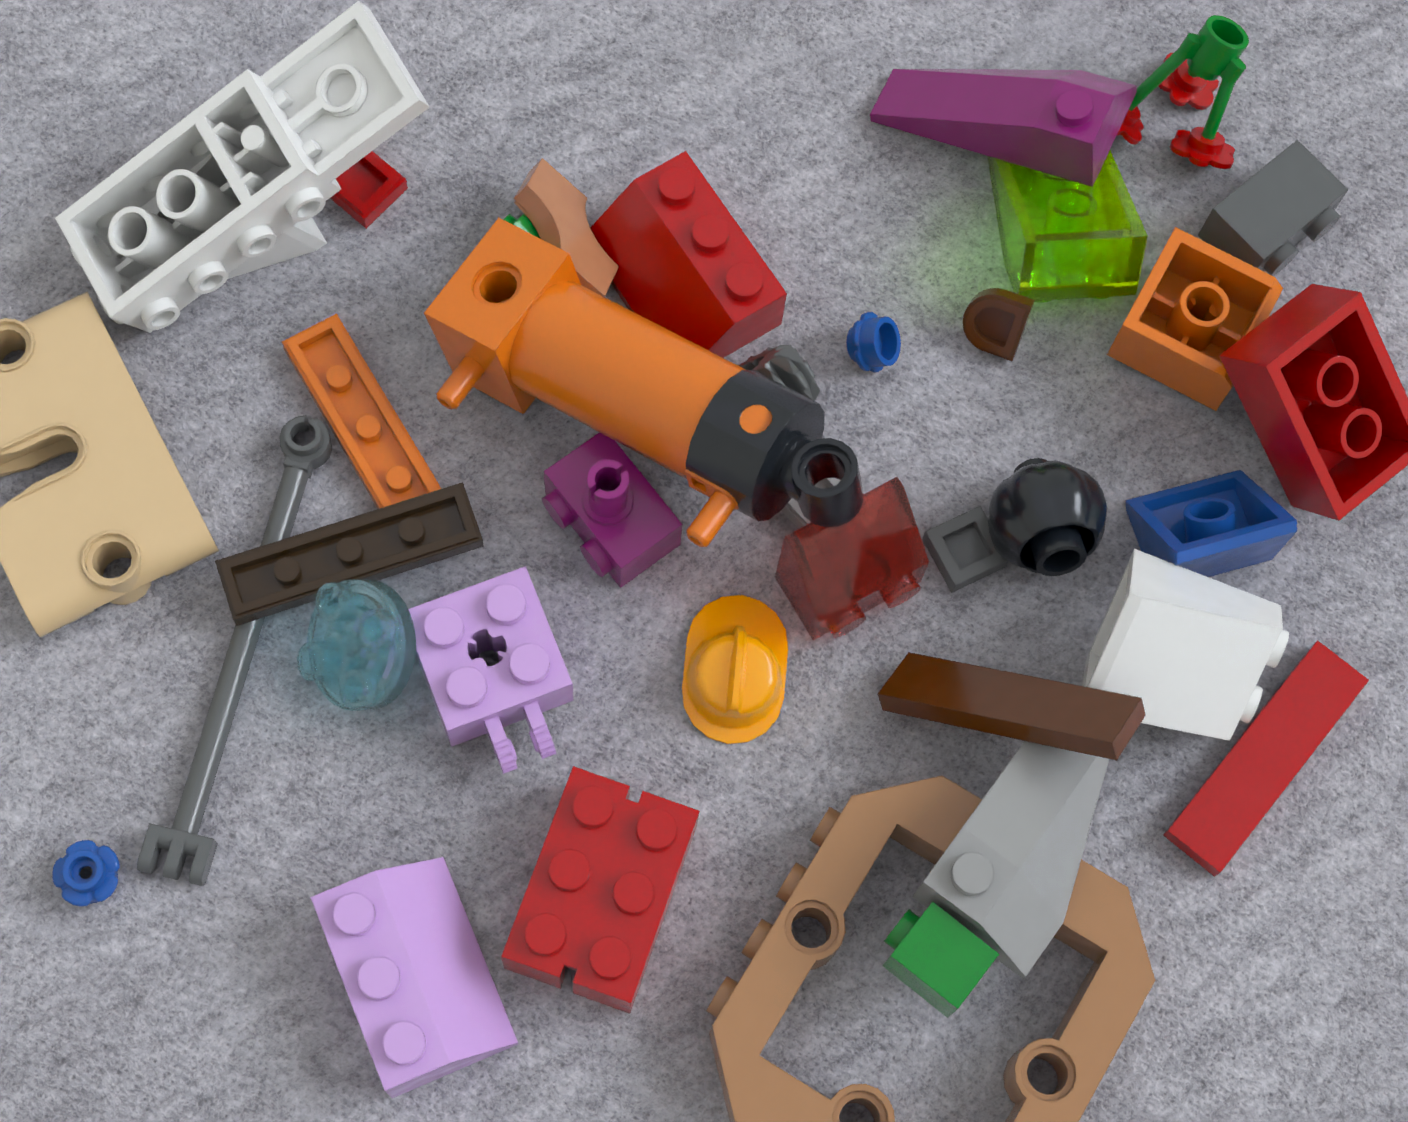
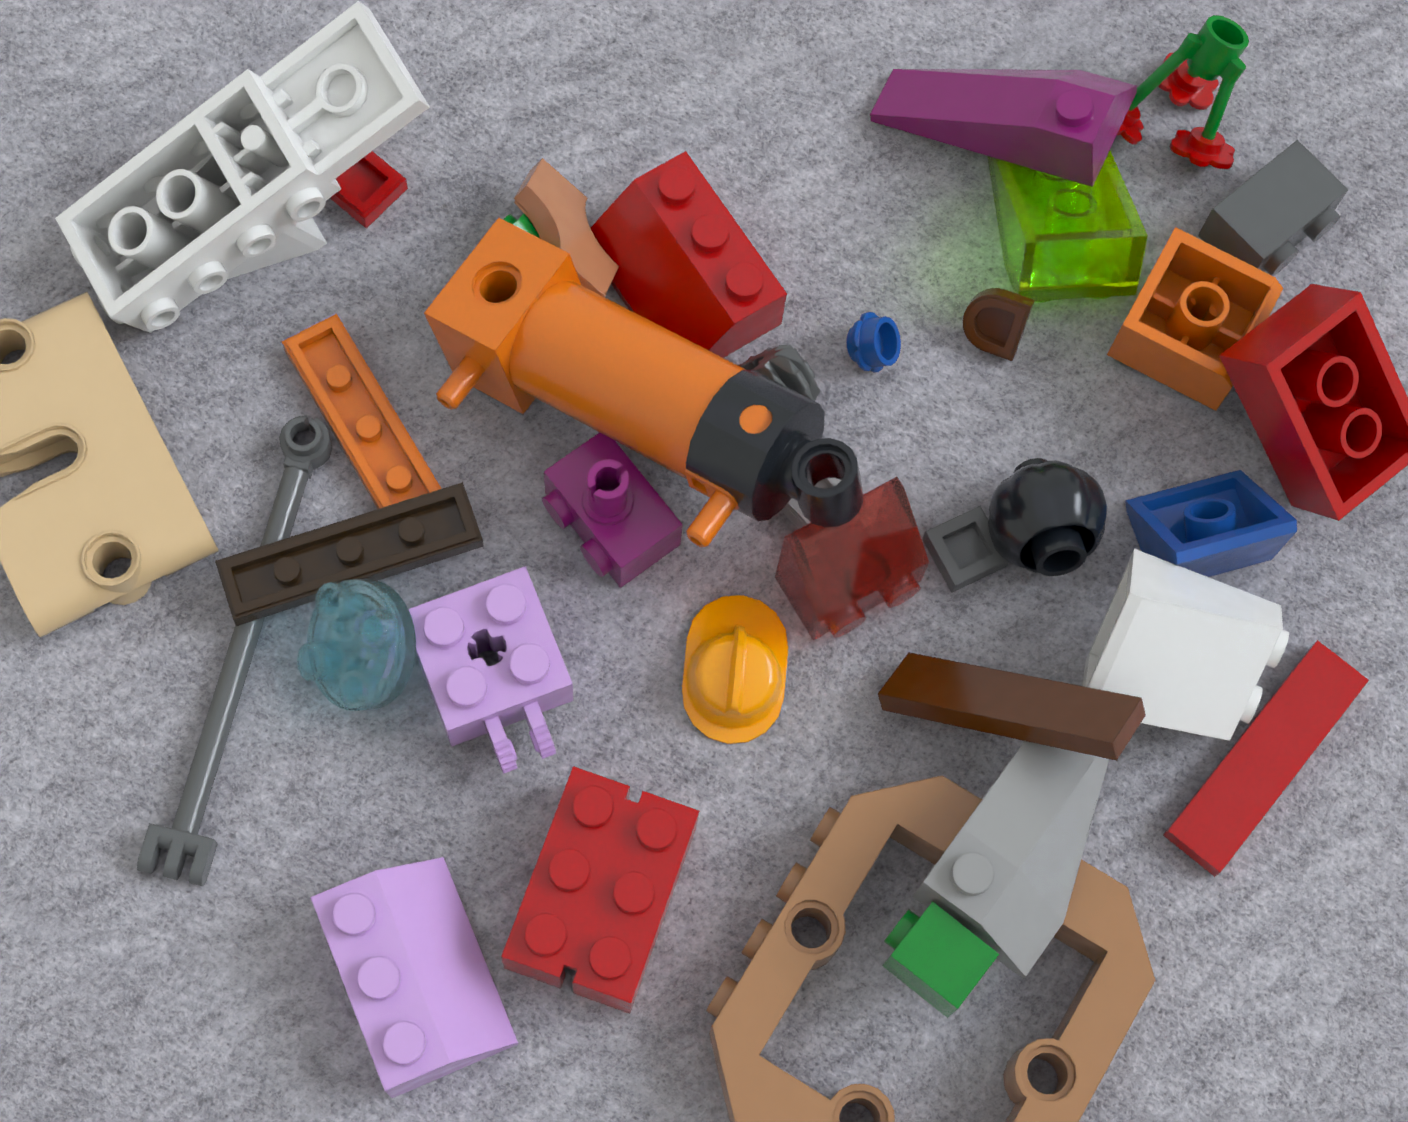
(93, 889): blue plate -> none

